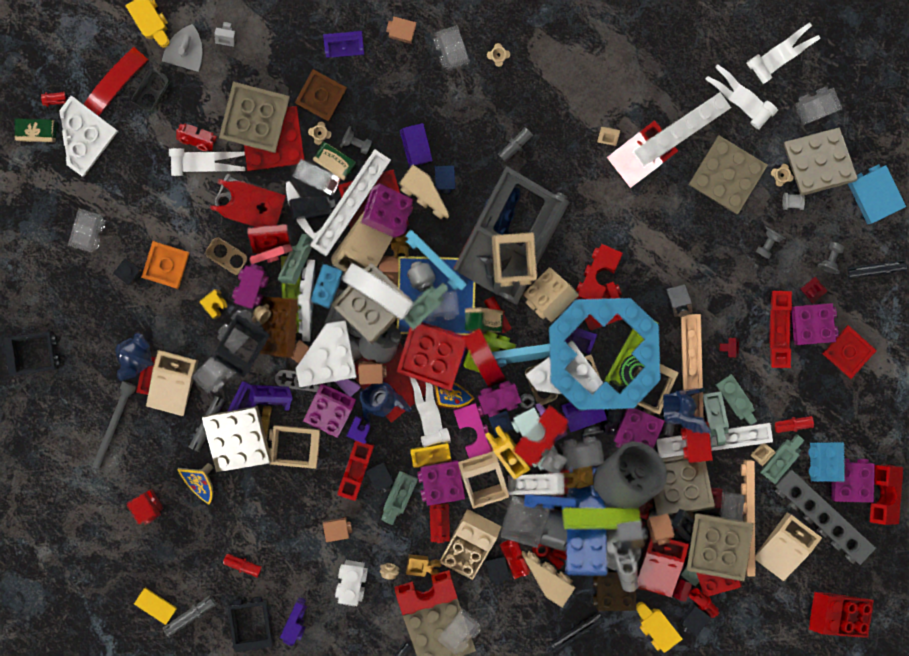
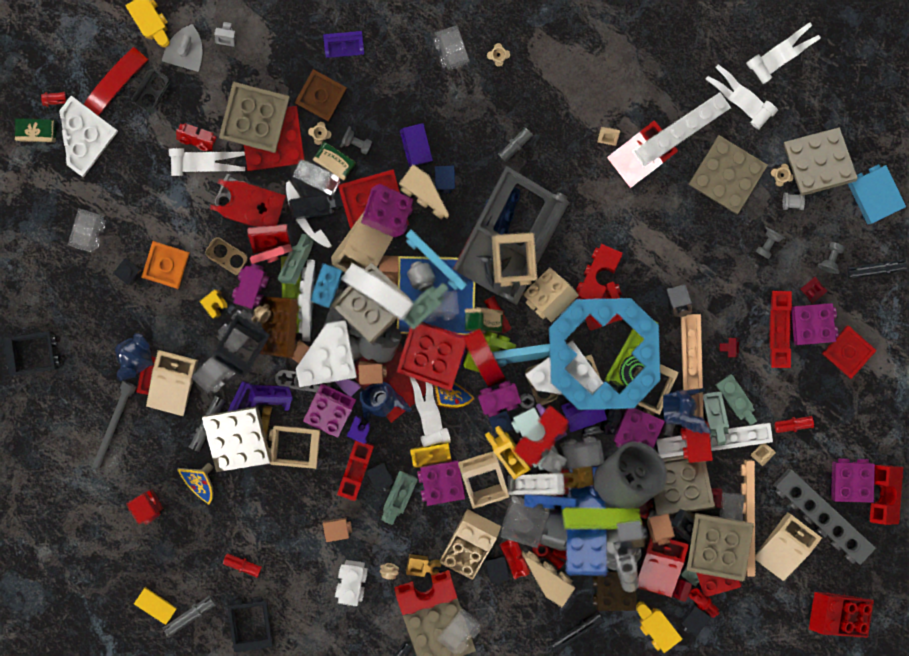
(294, 628): dark purple plate -> none
(350, 202): white plate -> none
(400, 245): pearl gold plate -> none
(401, 29): nougat brick -> none
(439, 522): red hinge -> none
(470, 417): dark pink arch -> none
(583, 340): dark purple hinge -> none
(782, 459): sand green hinge -> none
(818, 106): clear brick -> none
(827, 462): dark azure plate -> none

